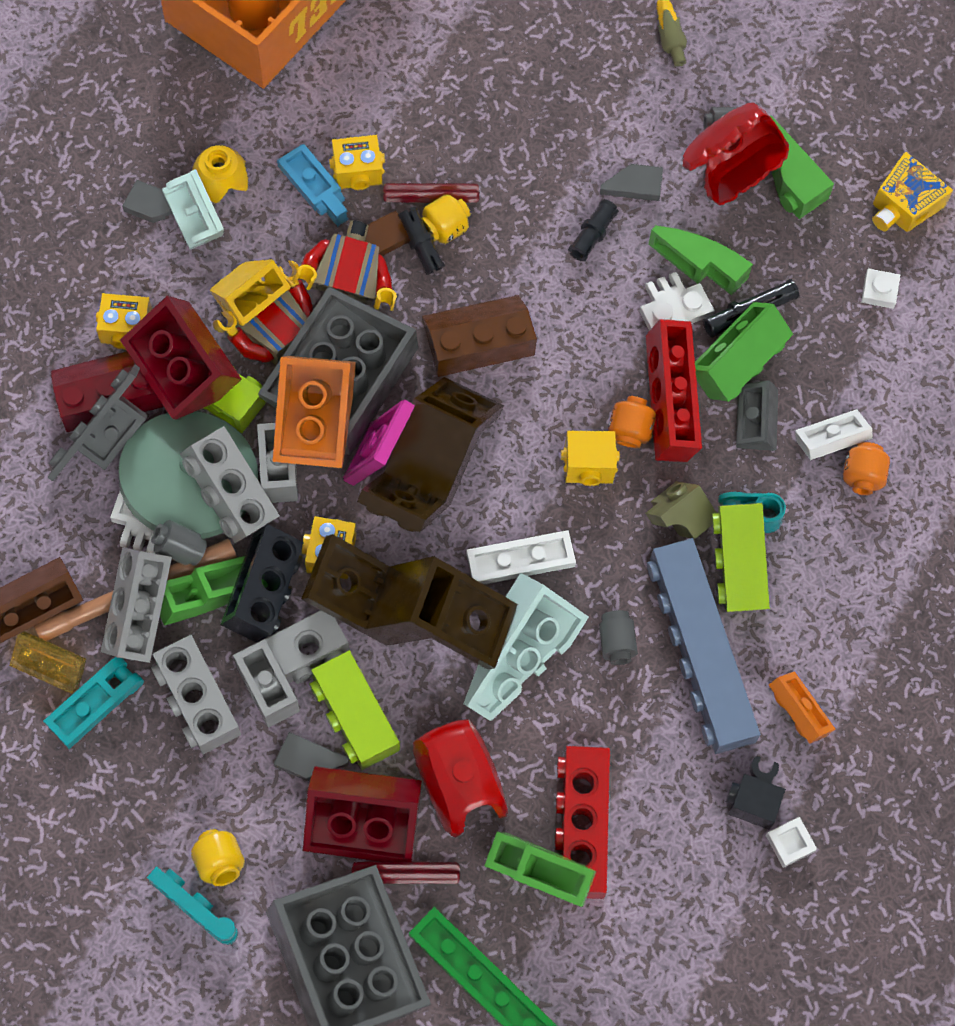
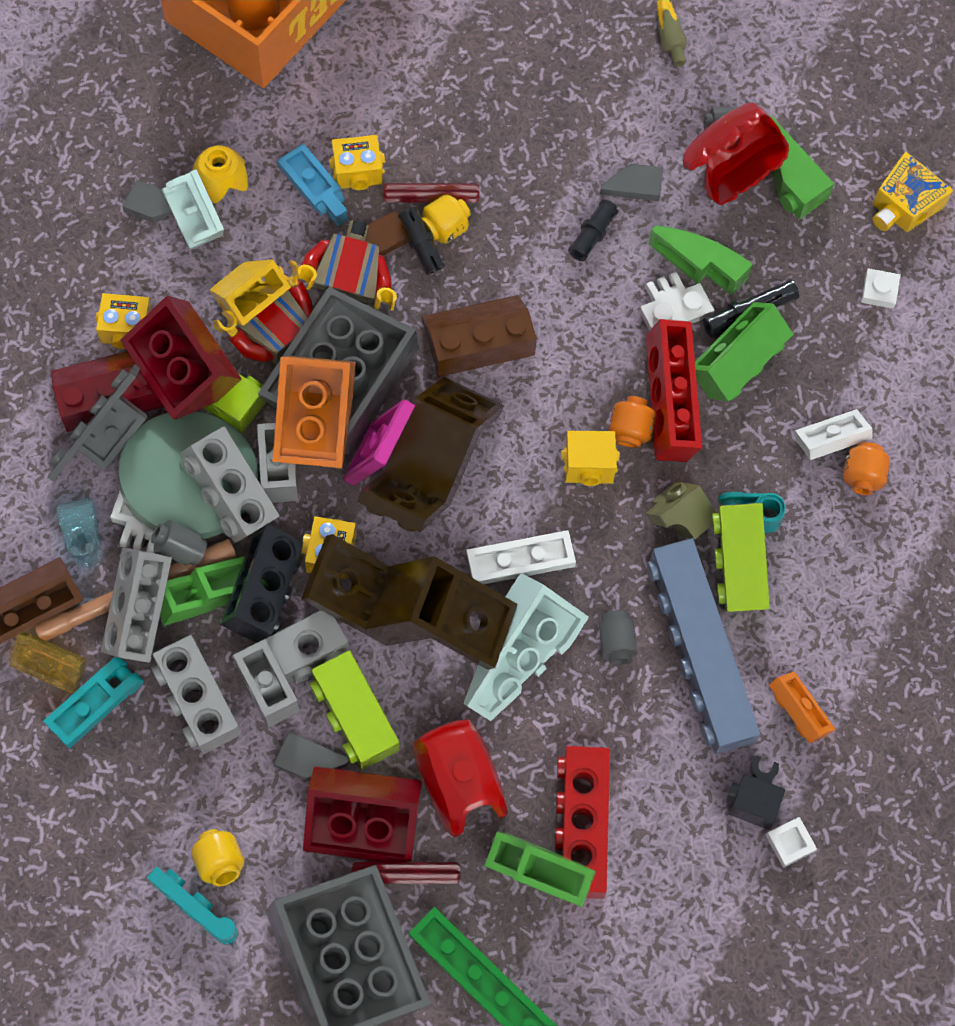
(80, 527): none -> clear light blue piece
(757, 416): dark grey slope -> none

